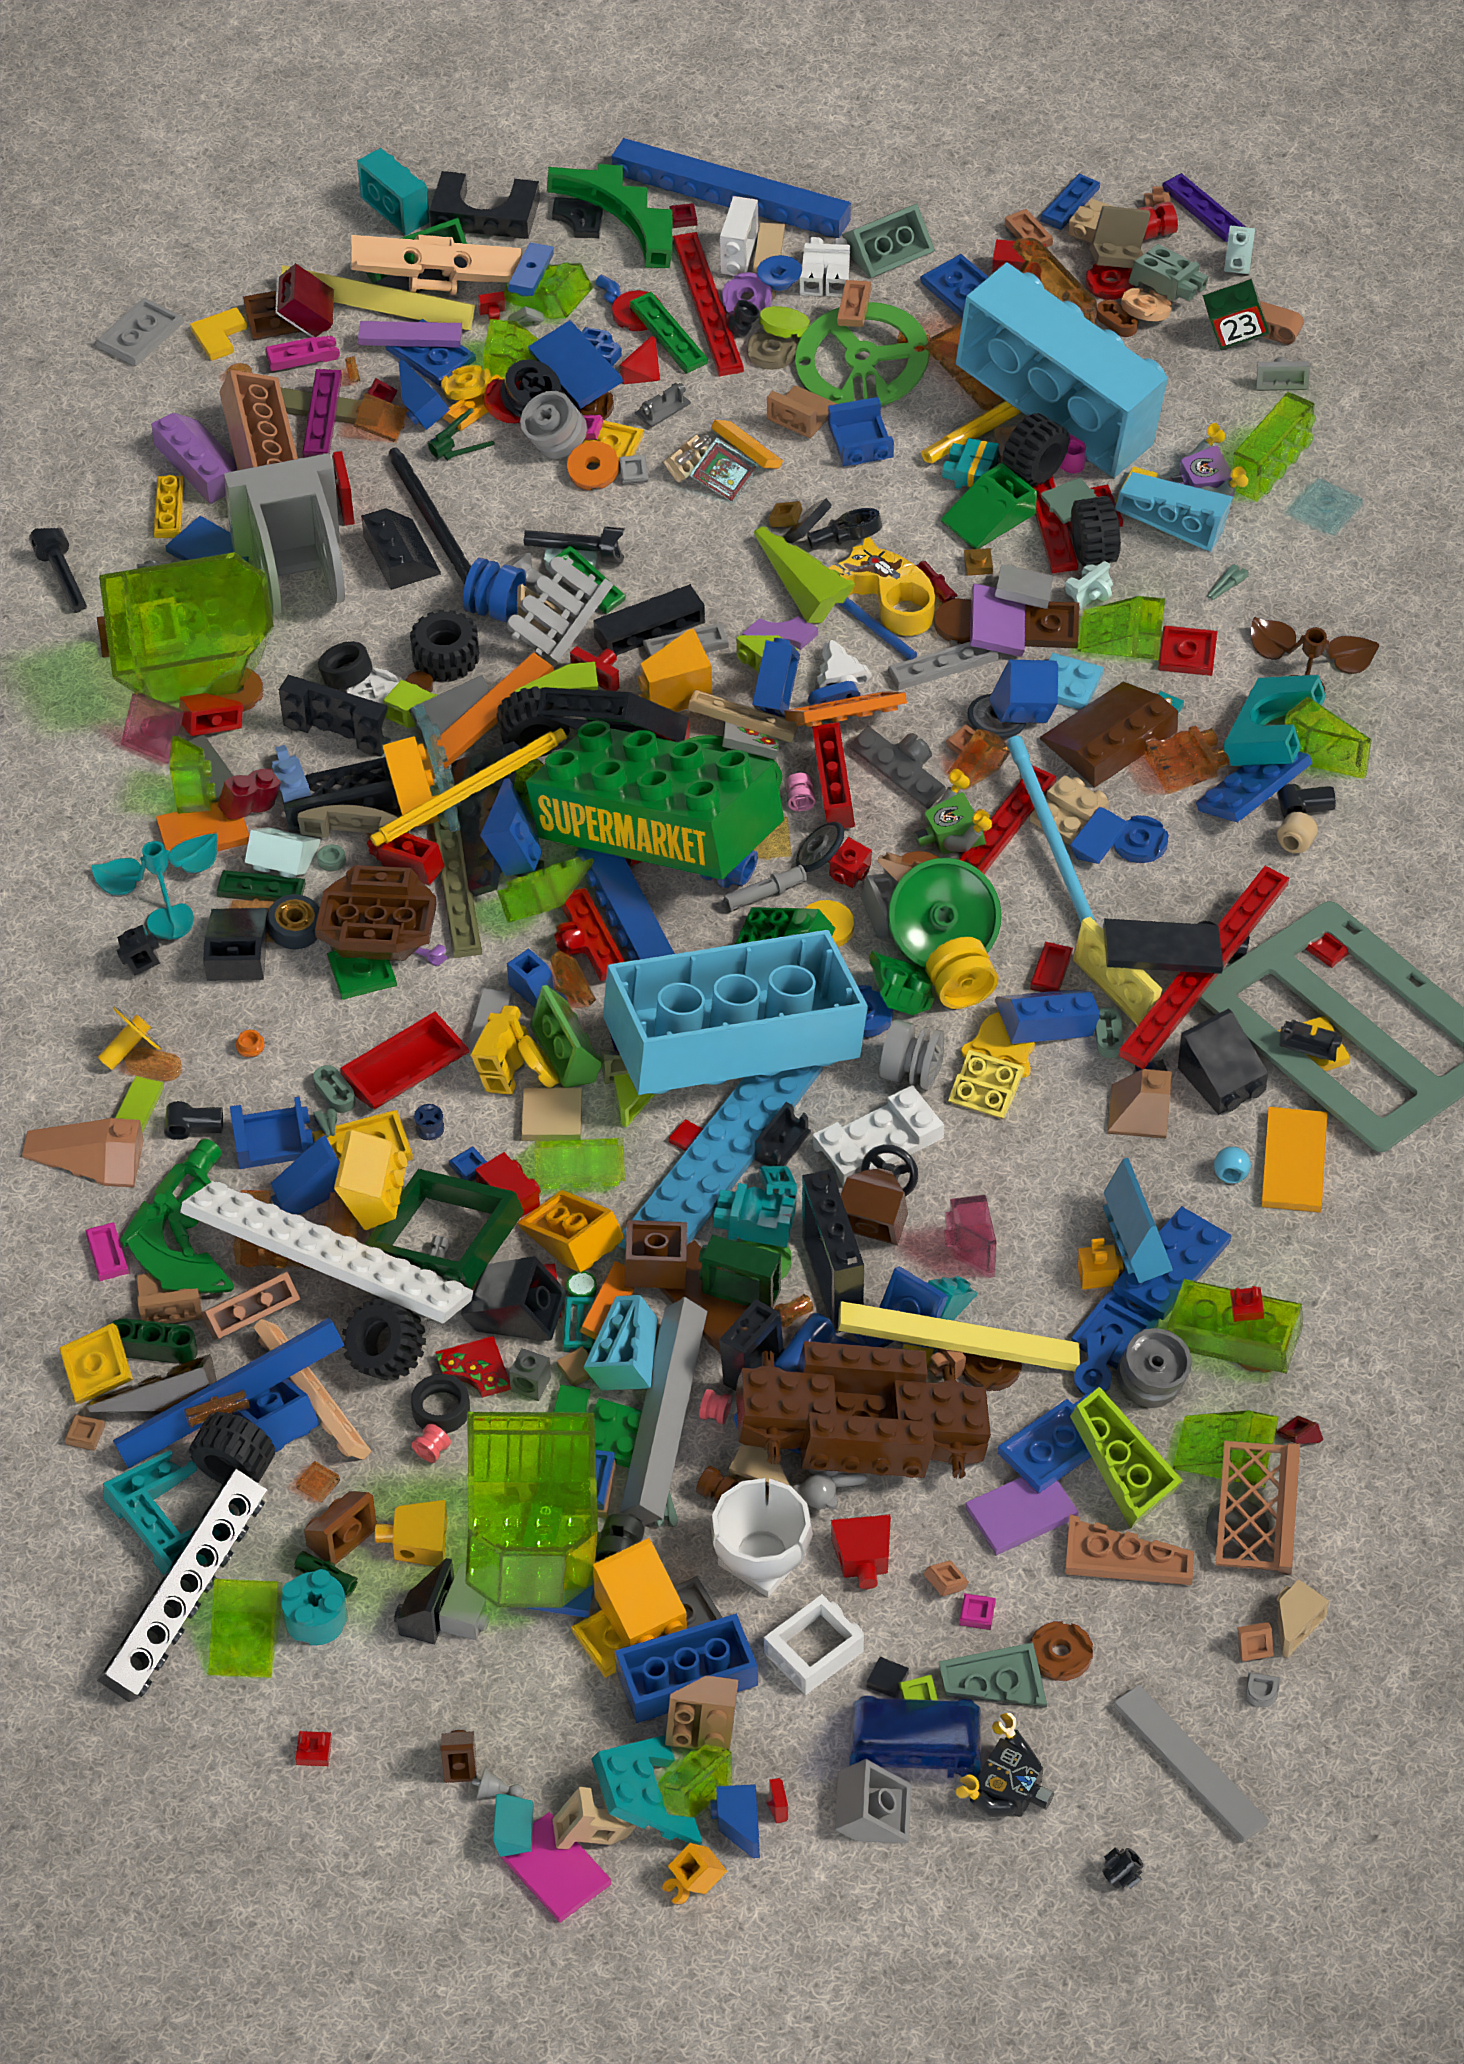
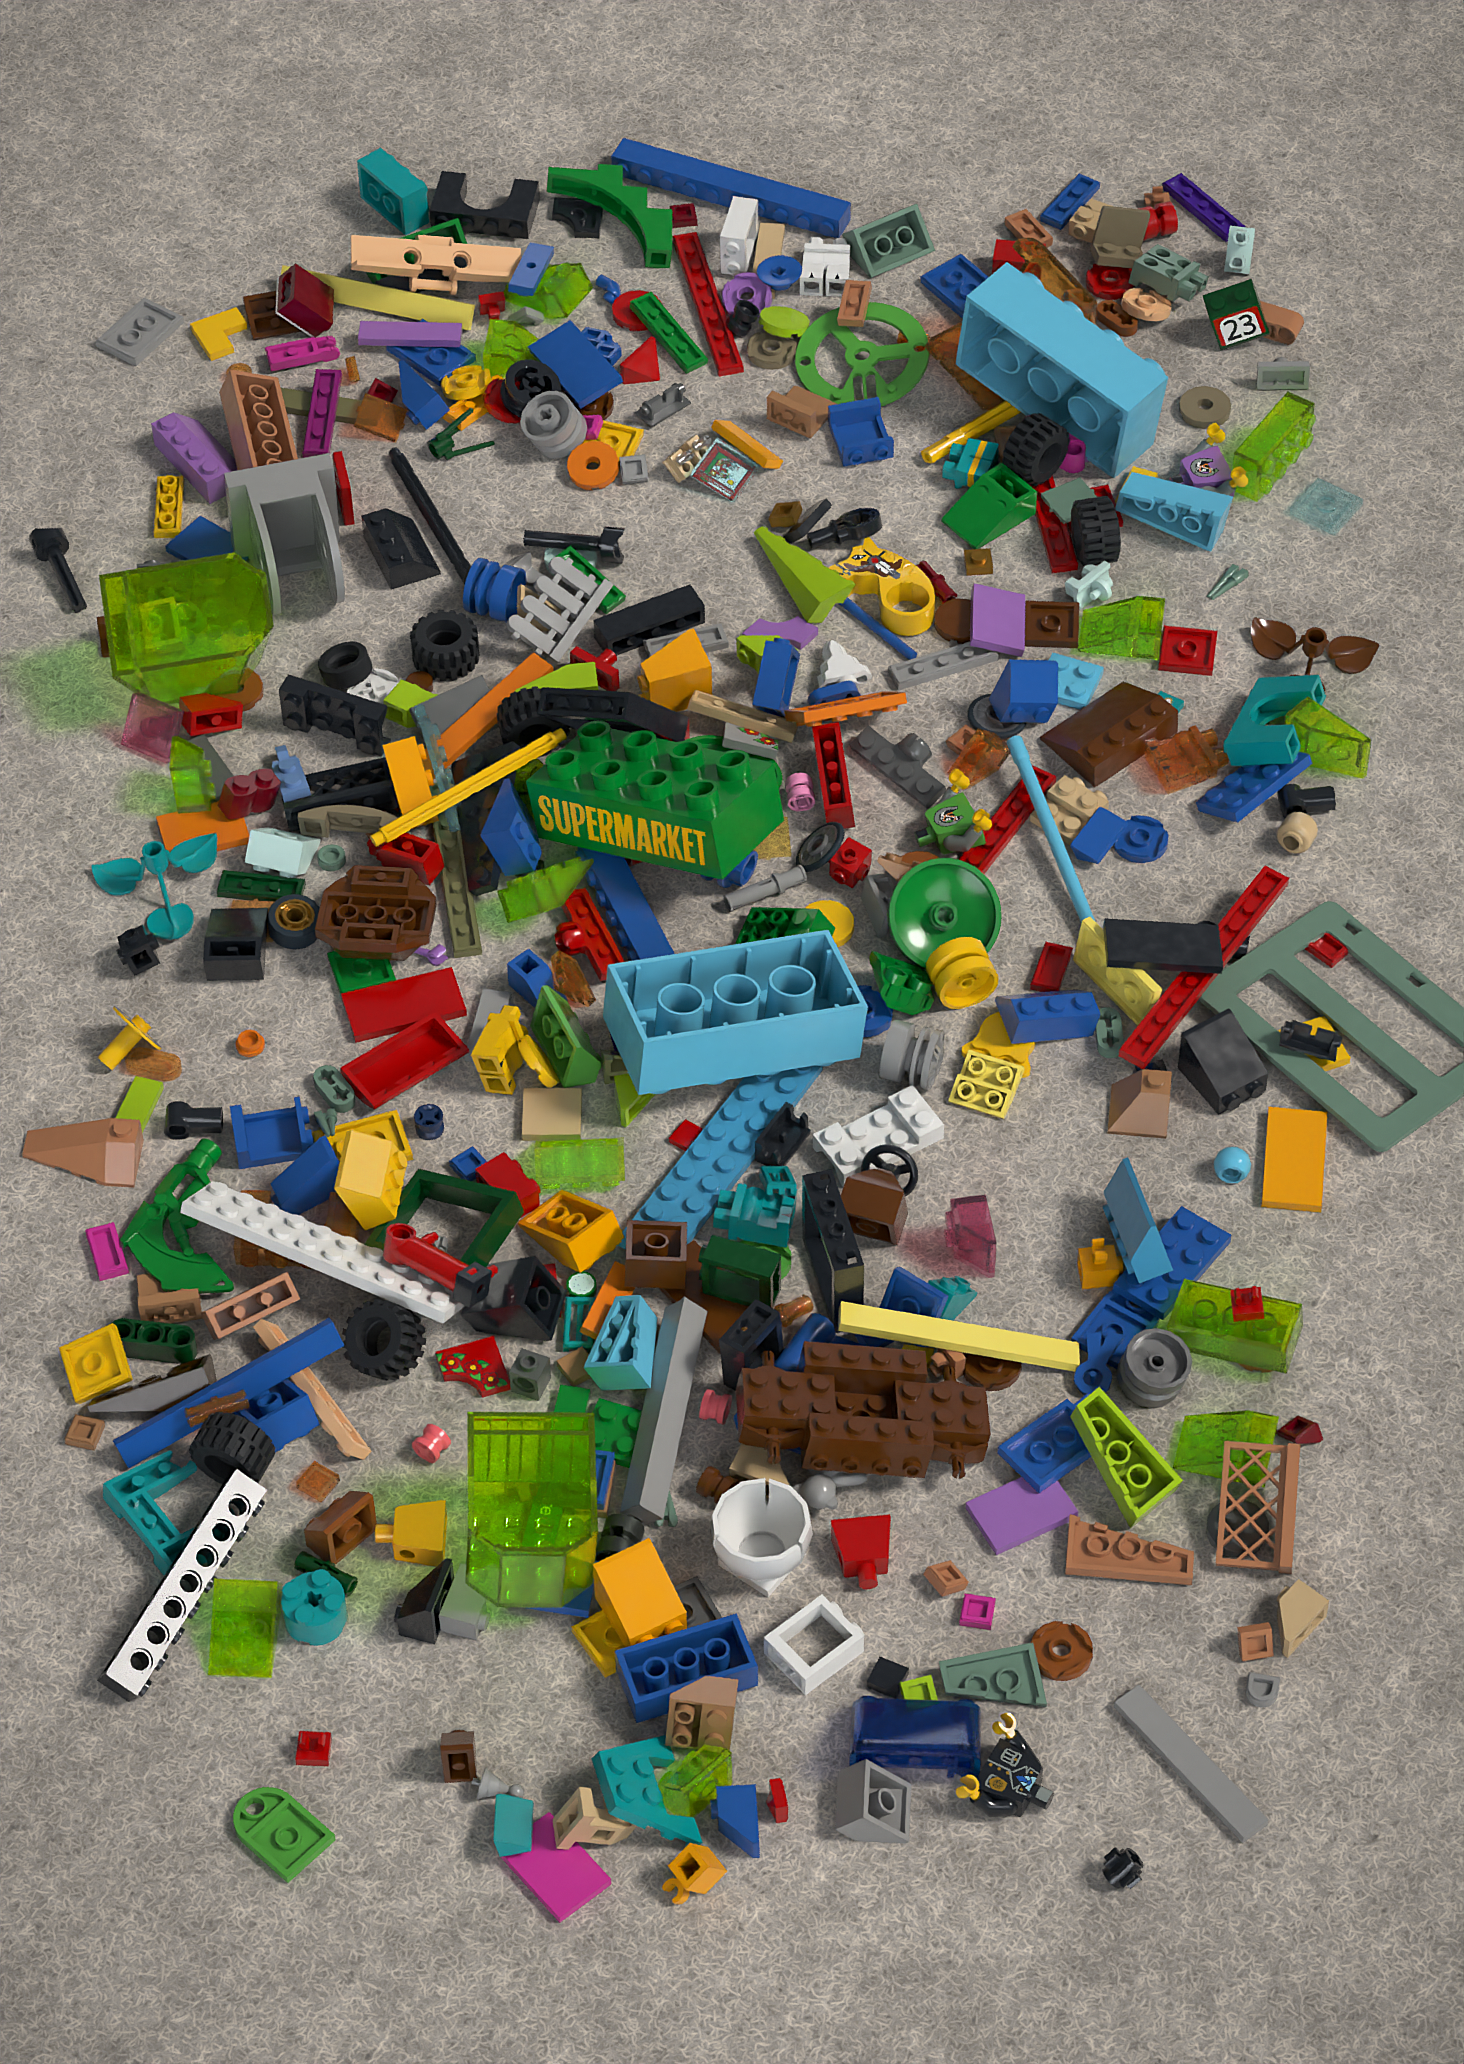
(283, 1833): none -> bright green tile
(401, 1003): none -> red tile
(440, 1384): black tyre -> none
(467, 1282): none -> red piece
(1024, 586): light grey tile -> none
(1214, 398): none -> dark tan tile

